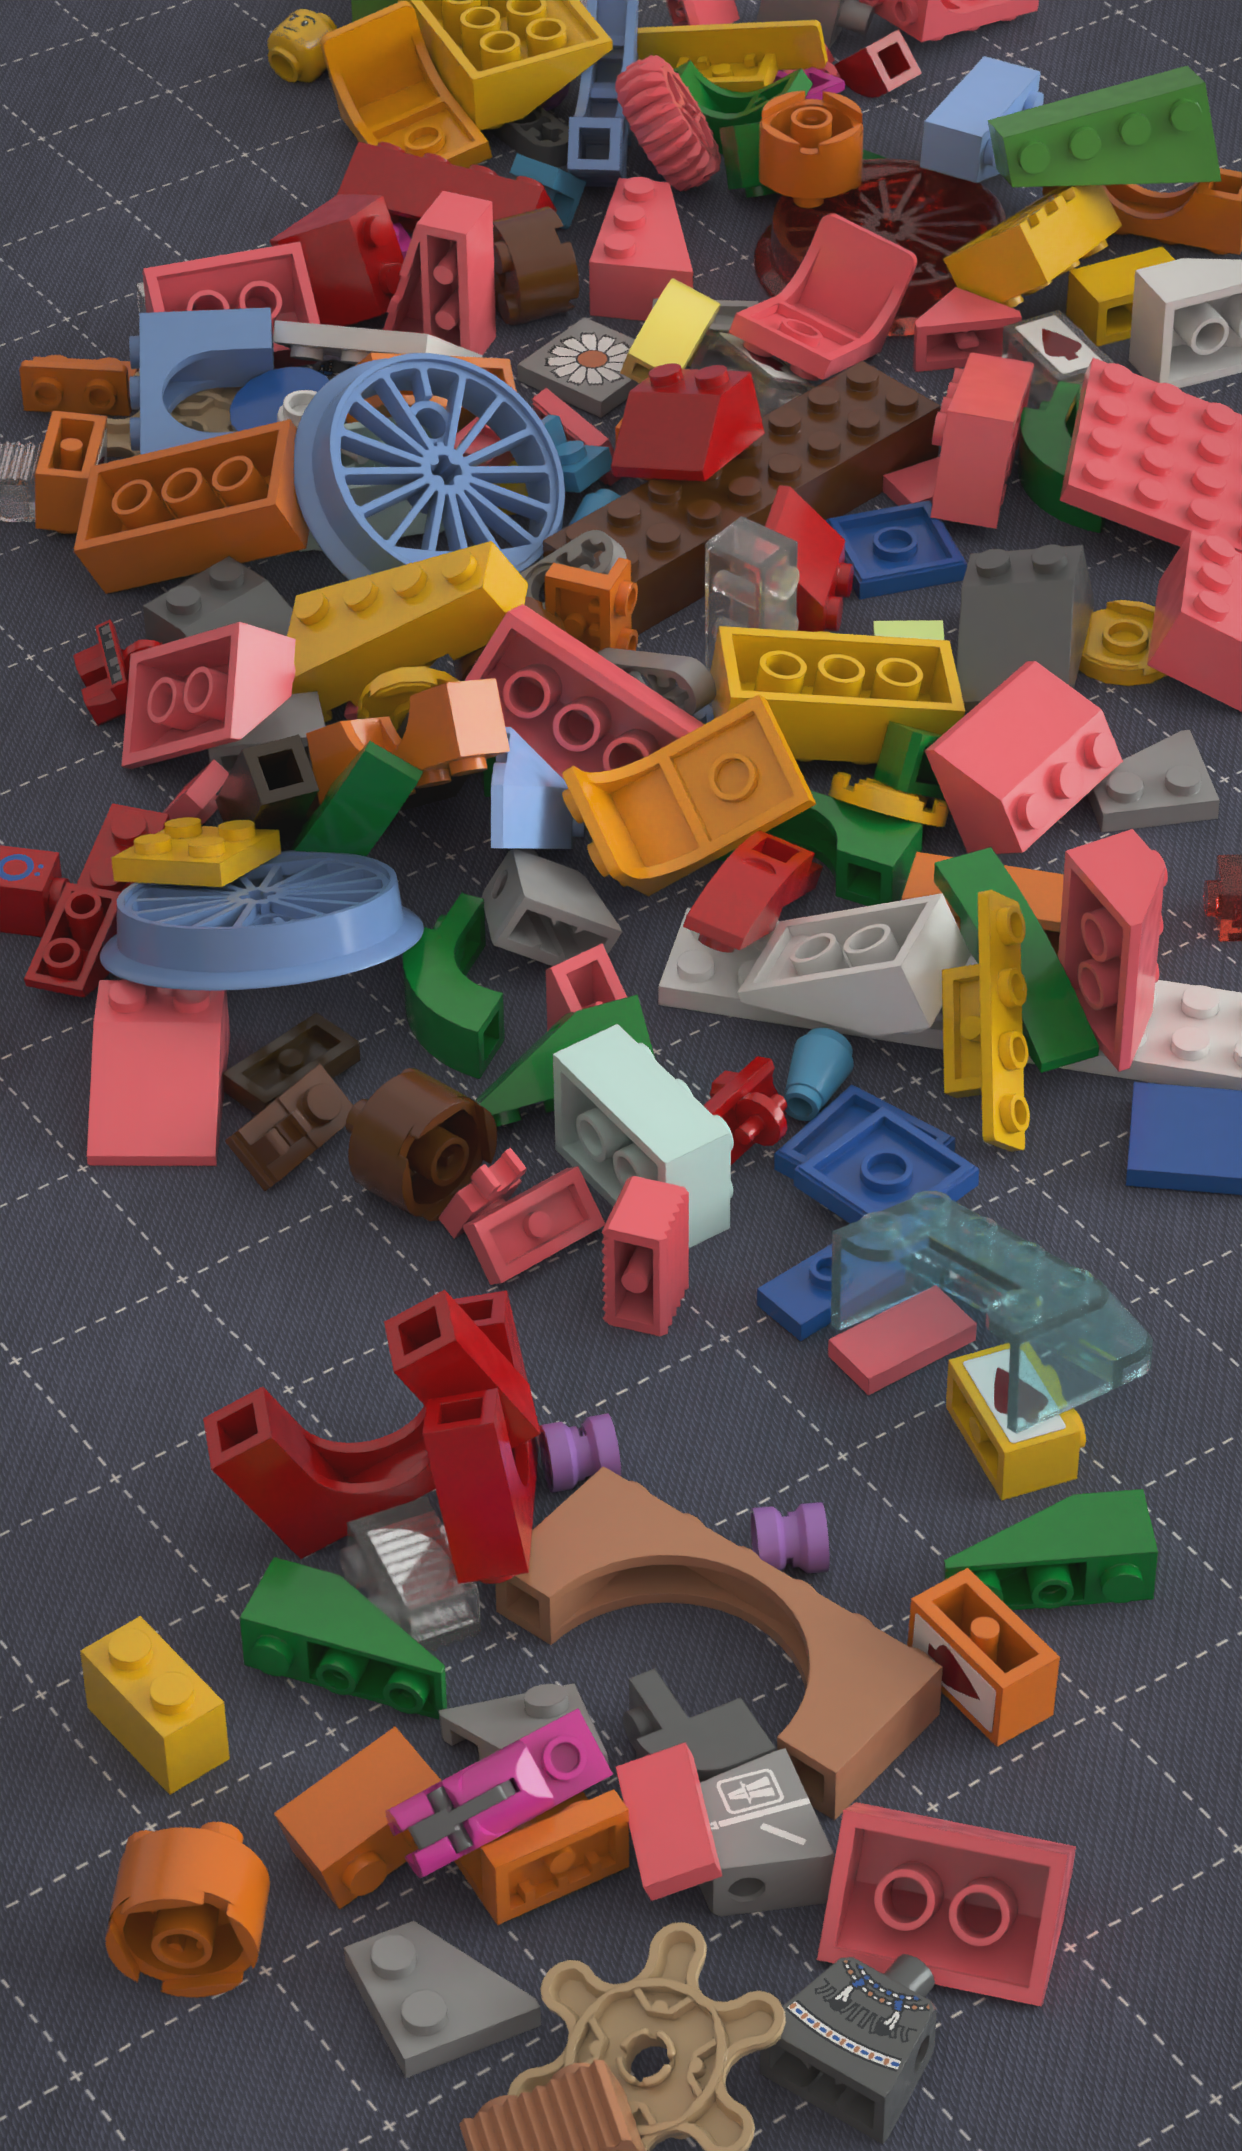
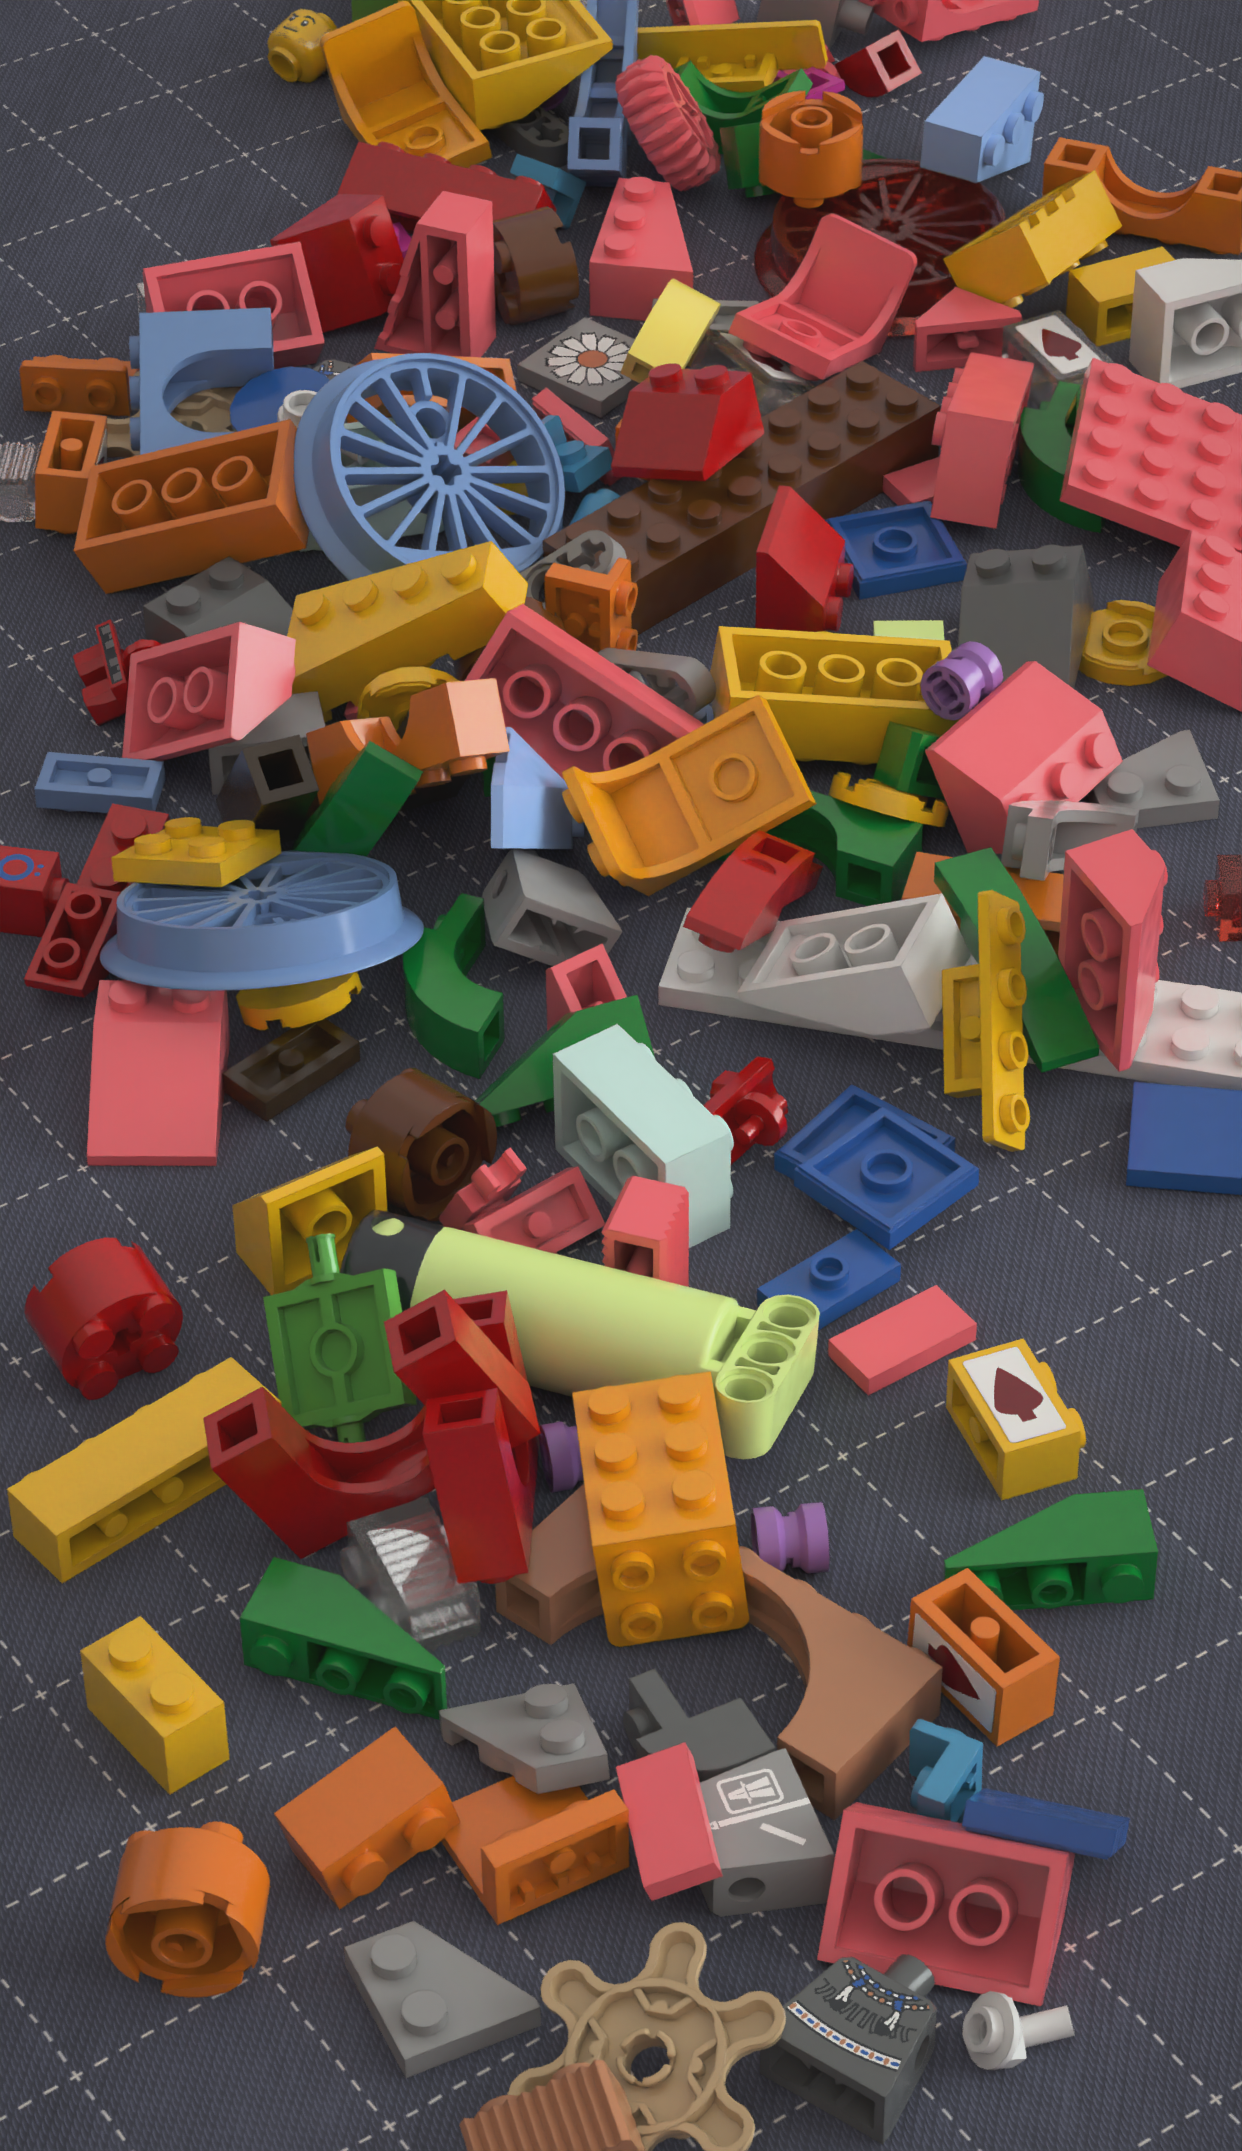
(96, 782): none -> medium blue plate
(105, 1316): none -> red brick
(125, 1477): none -> yellow brick
(199, 794): coral plate -> none
(291, 1127): reddish brown plate -> none
(297, 1003): none -> yellow tile
(331, 1199): none -> yellow slope
(334, 1345): none -> bright green plate
(353, 344): white plate -> none
(499, 1792): dark pink plate -> none
(609, 1326): none -> yellowish green piece
(660, 1510): none -> light orange bracket
(749, 581): clear brick -> none
(816, 1071): dark azure cone -> none
(945, 1768): none -> dark azure bracket
(961, 680): none -> medium lavender wheel
(999, 2036): none -> white plate
(1044, 829): none -> light grey arch
(1045, 1823): none -> blue tile
(1061, 1322): clear light blue windscreen -> none
(1112, 136): bright green wedge -> none

